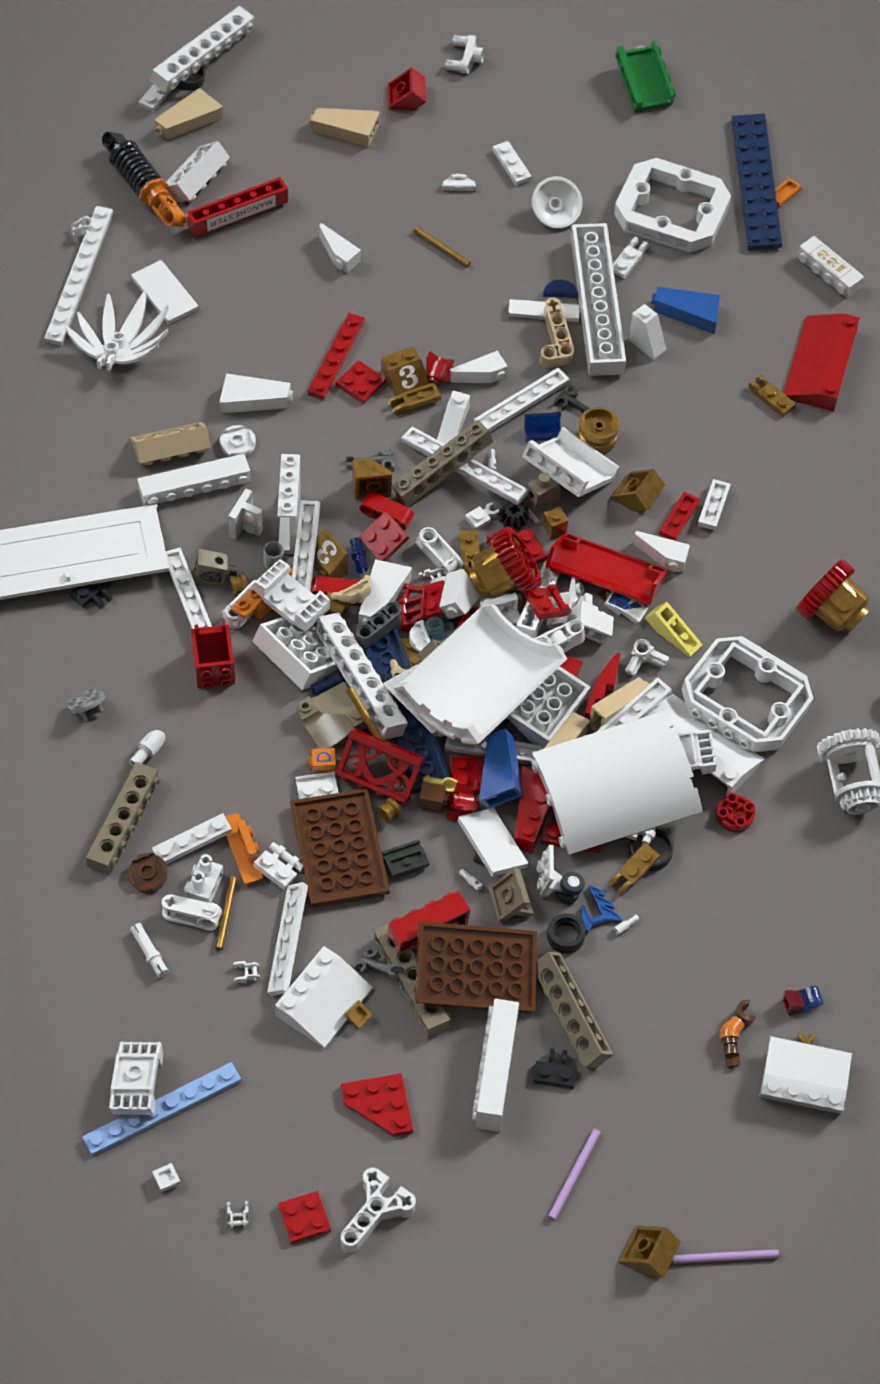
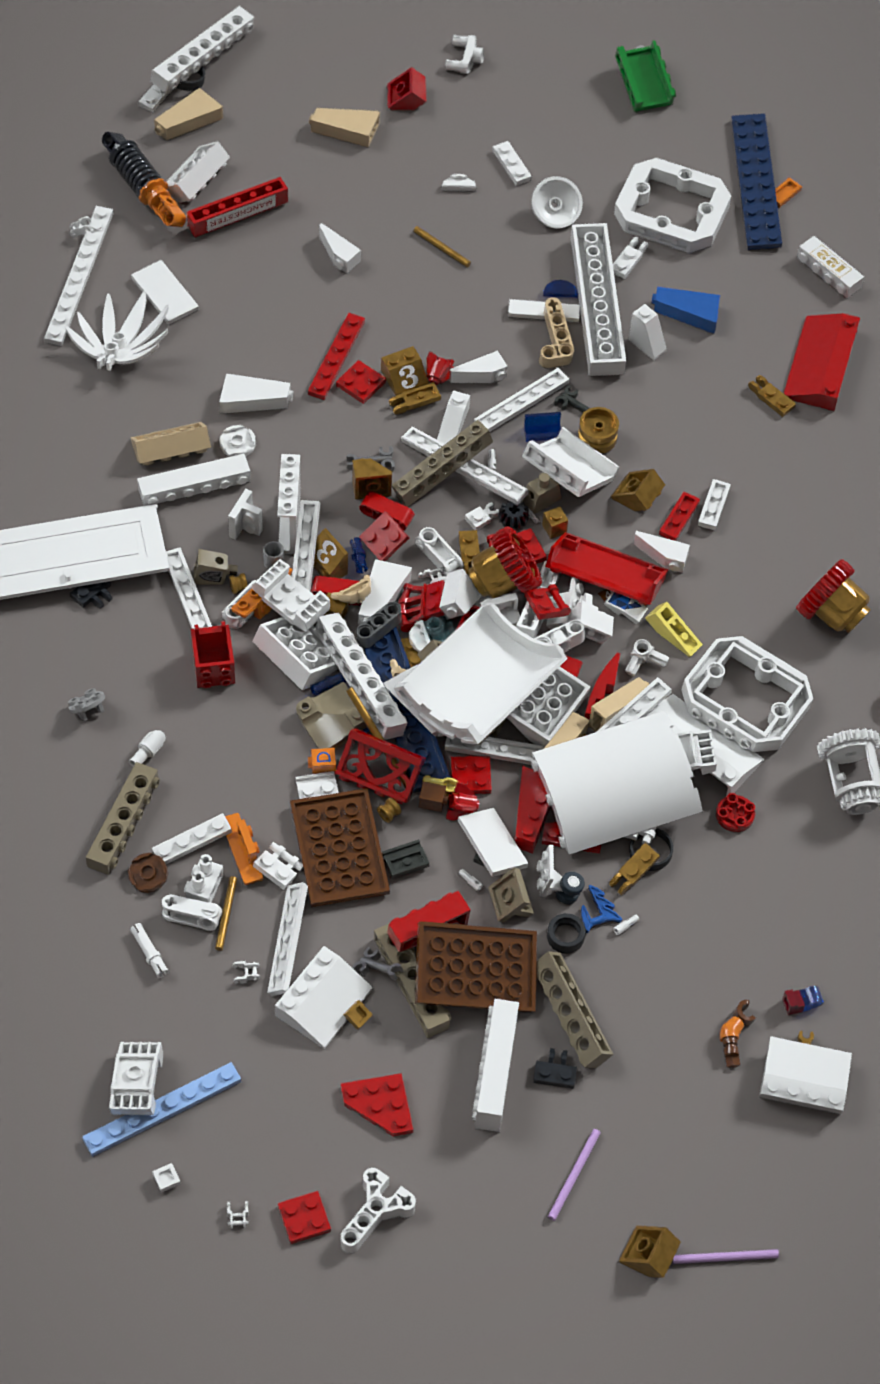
(501, 771): blue slope -> none

